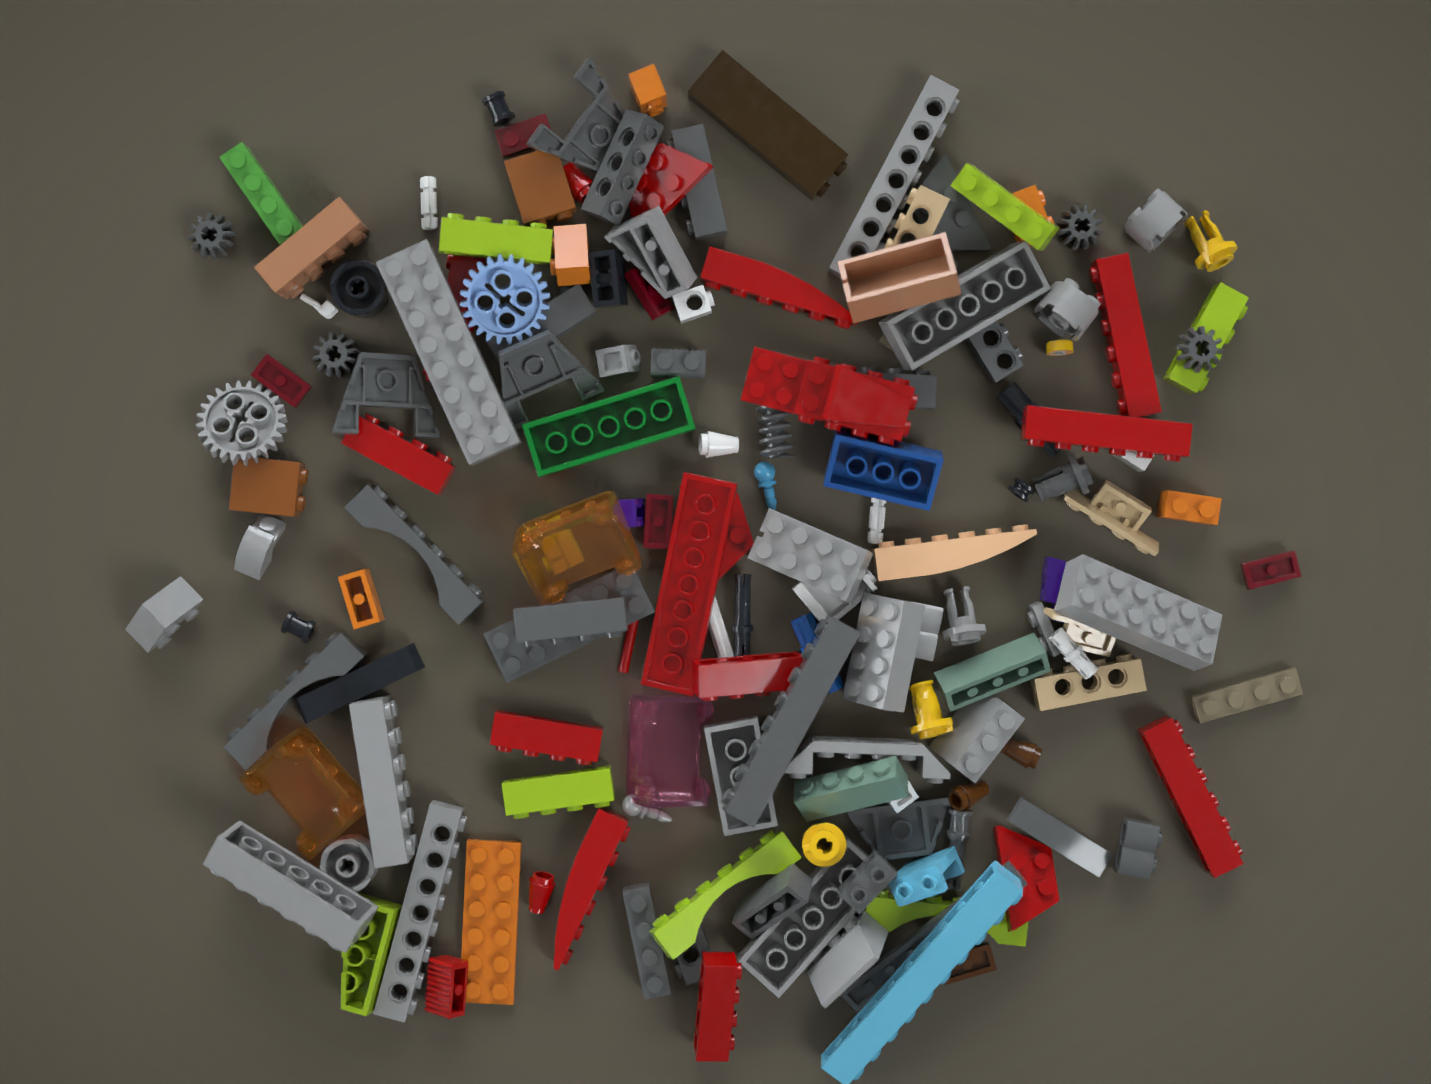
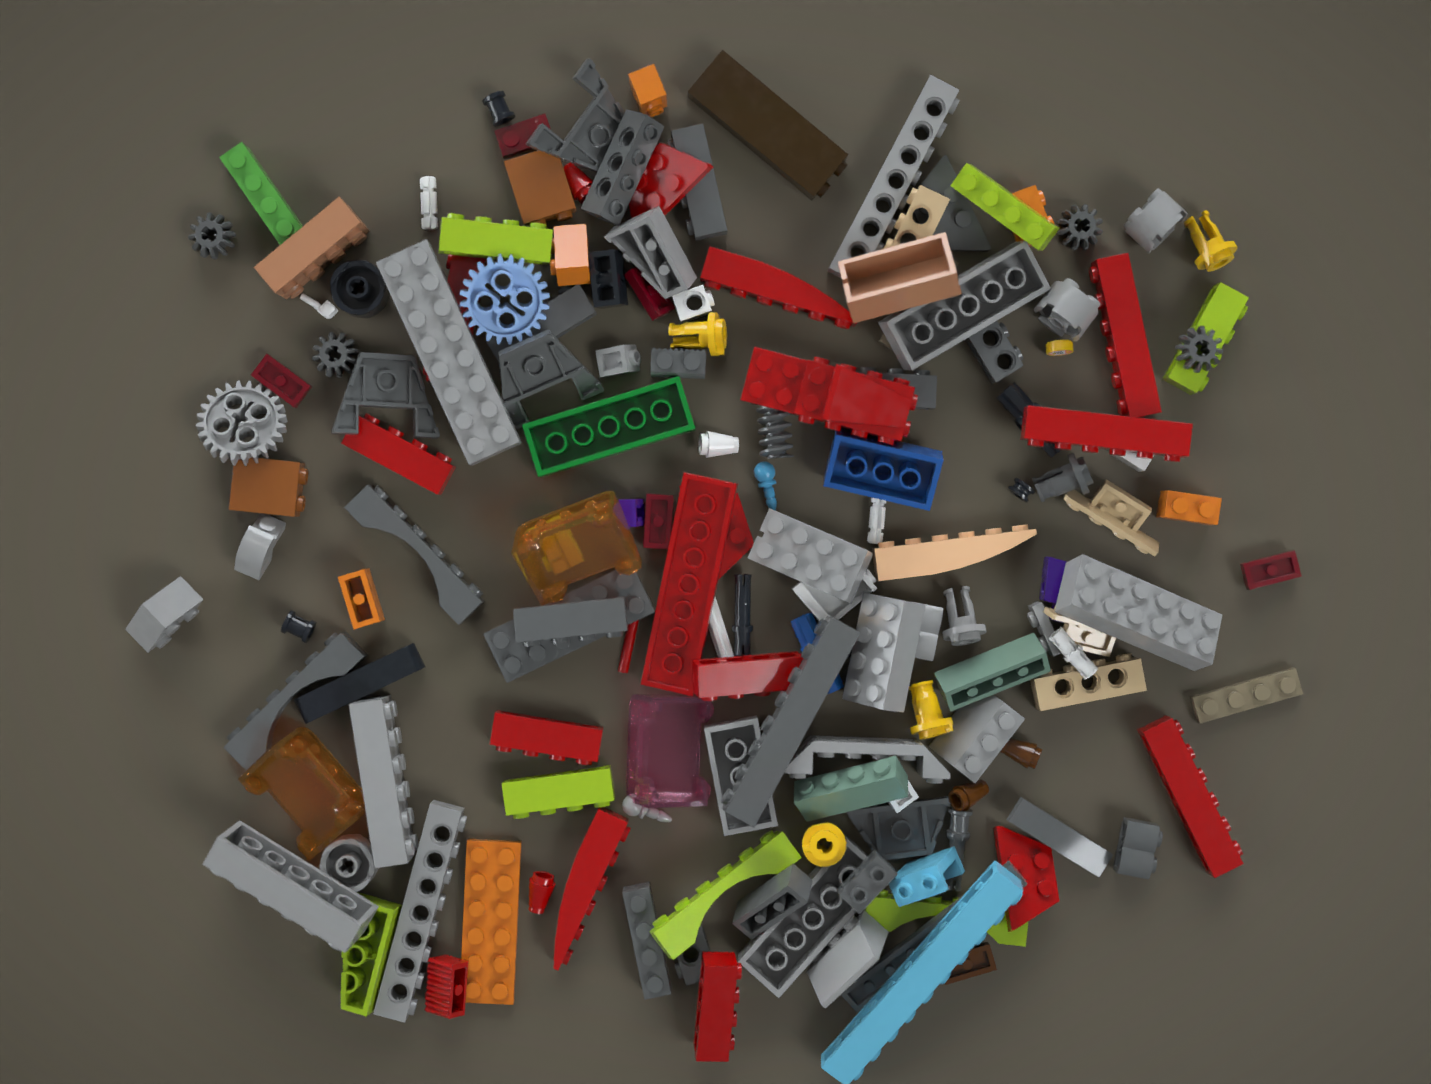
(711, 334): none -> yellow piece

